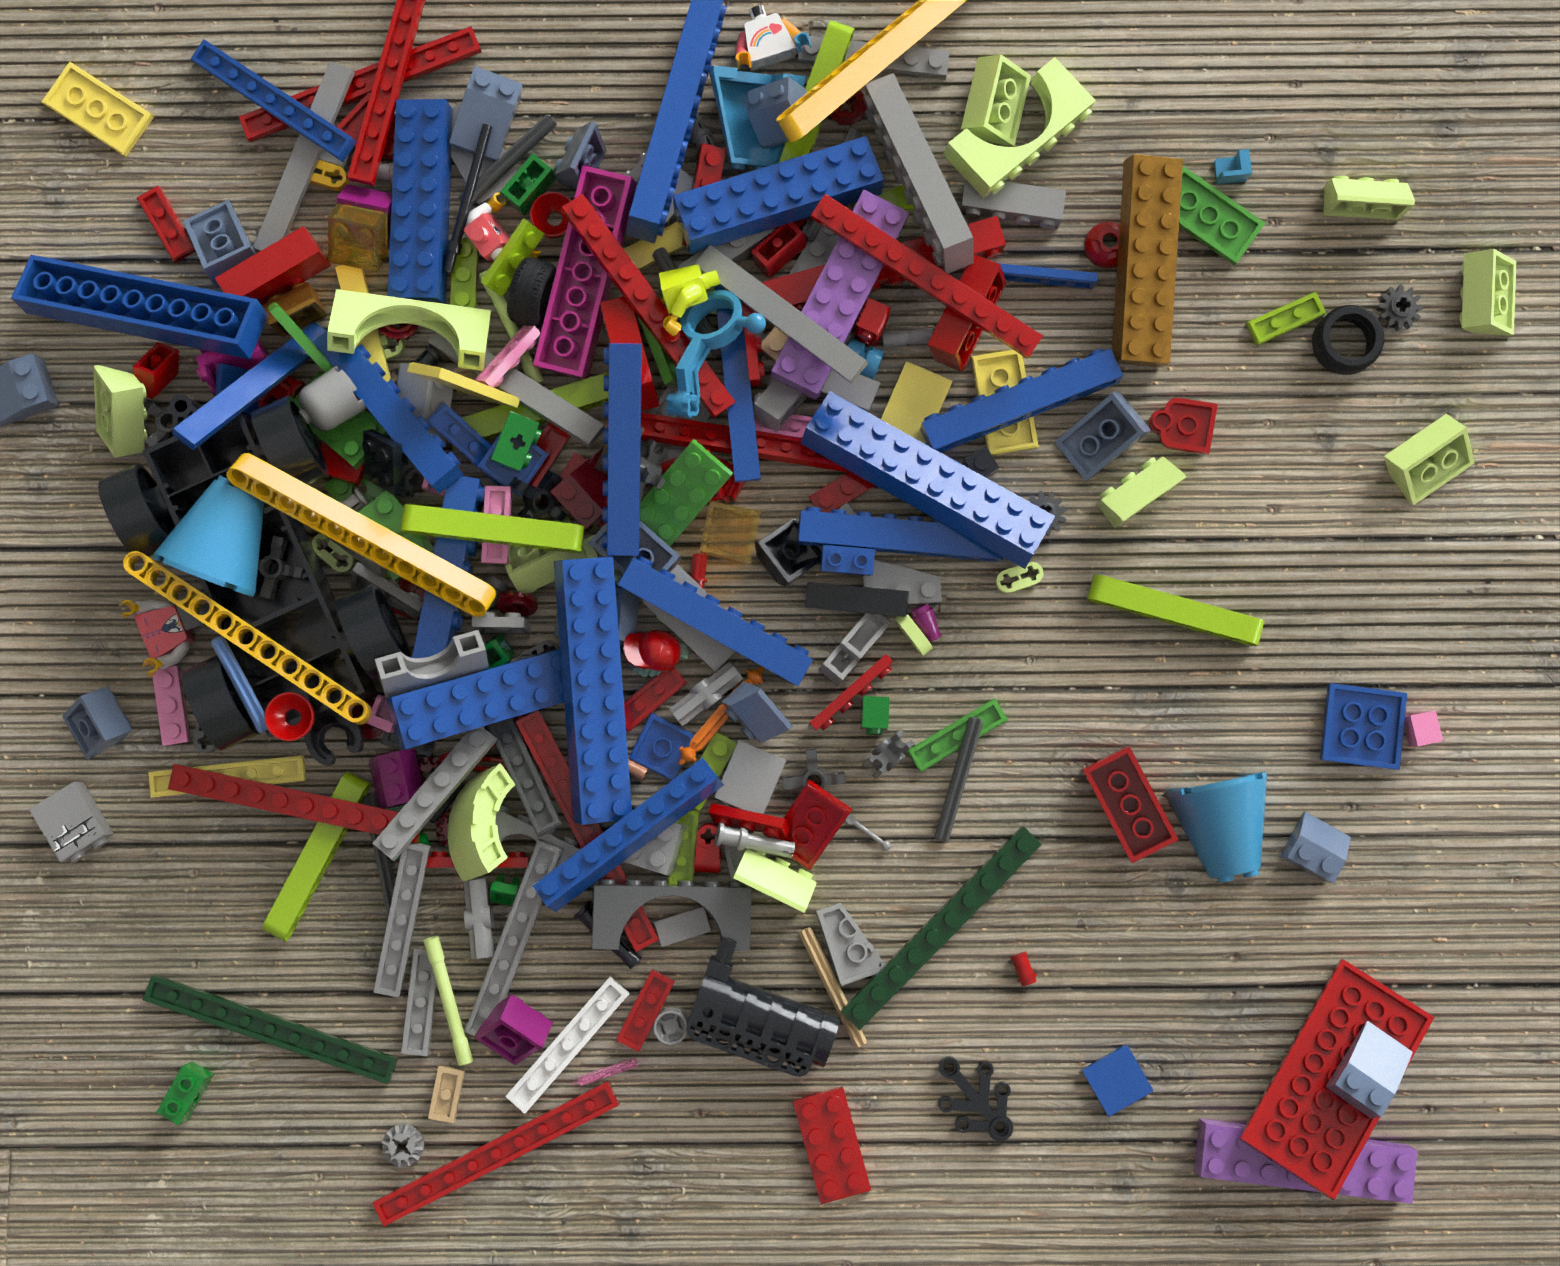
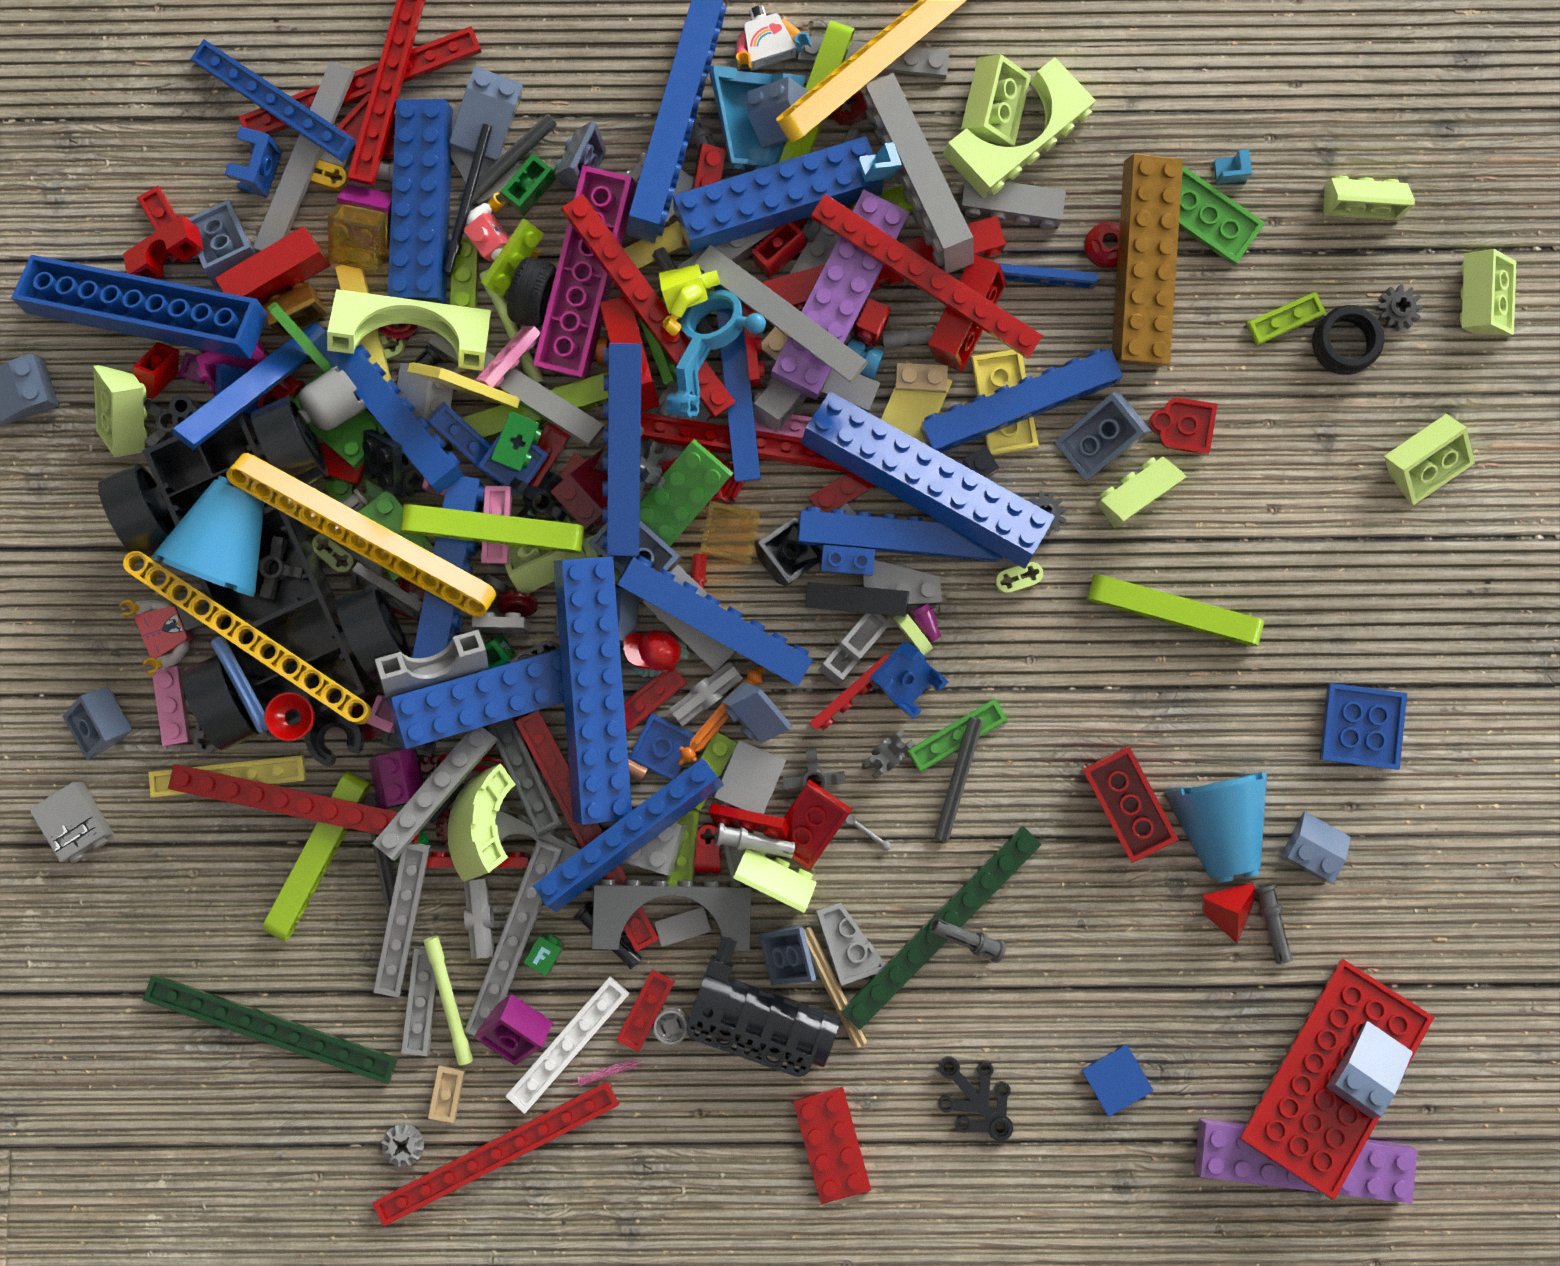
(97, 109): light yellow tile -> none
(176, 238): none -> red arch
(185, 1093): green brick -> none
(188, 368): none -> magenta tile
(263, 164): none -> blue panel
(502, 892): green tile -> none
(544, 206): red piece -> none
(544, 953): none -> green brick
(601, 344): none -> orange tile
(787, 955): none -> sand blue slope
(874, 714): green brick -> none
(881, 165): none -> dark azure panel
(906, 677): none -> blue panel
(921, 377): none -> tan plate
(977, 943): none -> dark grey pin
(1023, 969): red pin -> none
(1230, 908): none -> red slope
(1271, 911): none -> dark grey pin
(1422, 729): bright pink panel -> none

